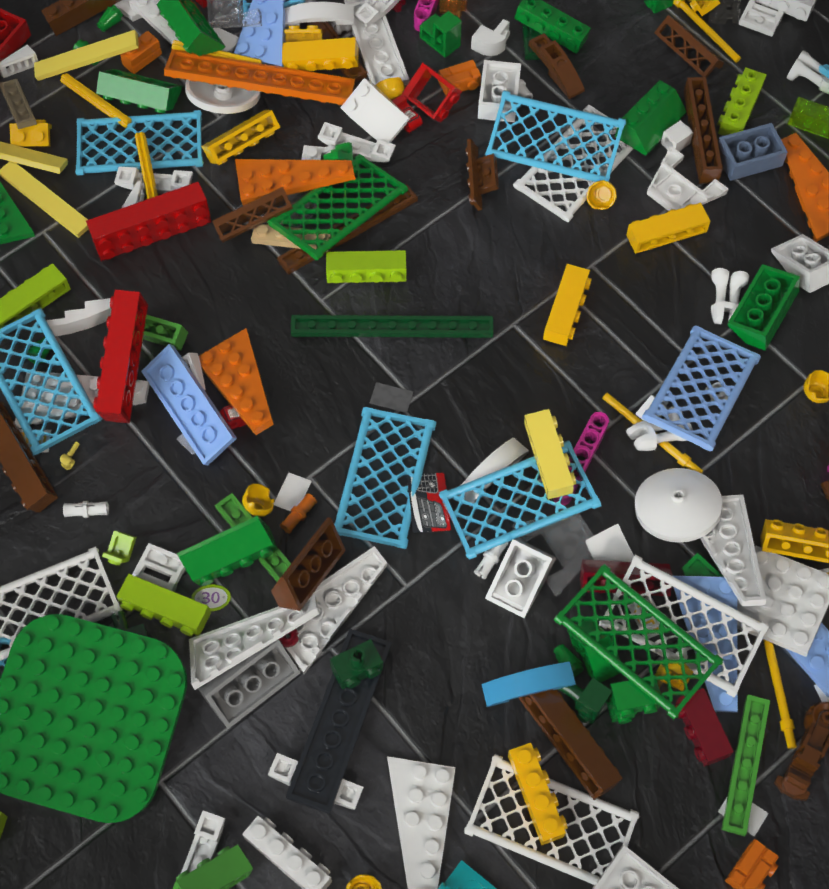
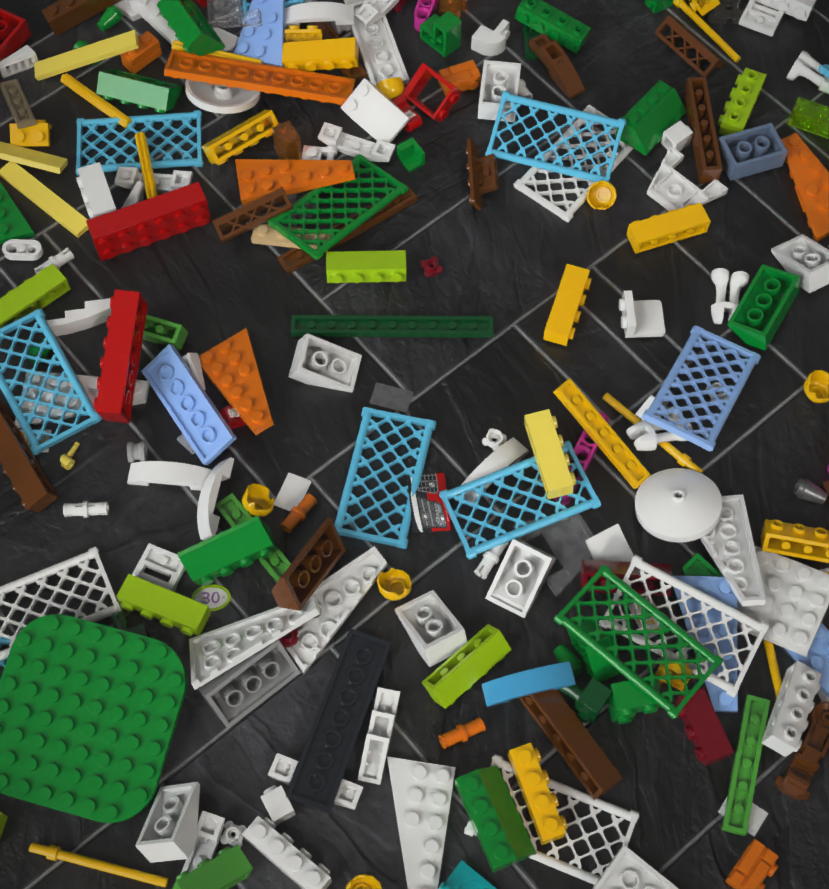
(23, 250): none -> white plate
(54, 852): none -> yellow bar
(58, 260): none -> white pin
(95, 190): none -> white brick
(120, 548): lime bracket -> none
(137, 451): none -> light grey wheel
(167, 473): none -> white slope
(171, 824): none -> white slope
(206, 519): none -> white slope
(231, 828): none -> white plate
(277, 804): none -> white brick
(287, 141): none -> clear orange brick
(324, 364): none -> white slope
(342, 152): green bracket -> none
(356, 664): dark green brick -> none
(379, 735): none -> white slope
(394, 584): none -> yellow hair
(410, 155): none -> green panel
(431, 271): none -> dark red plate
(431, 627): none -> white slope
(461, 733): none -> orange pin
(466, 666): none -> lime brick
(494, 434): none -> white plate
(494, 817): none -> green slope
(602, 433): none -> yellow tile
(641, 317): none -> white bracket
(792, 709): none -> white brick
(809, 491): none -> flat silver cone

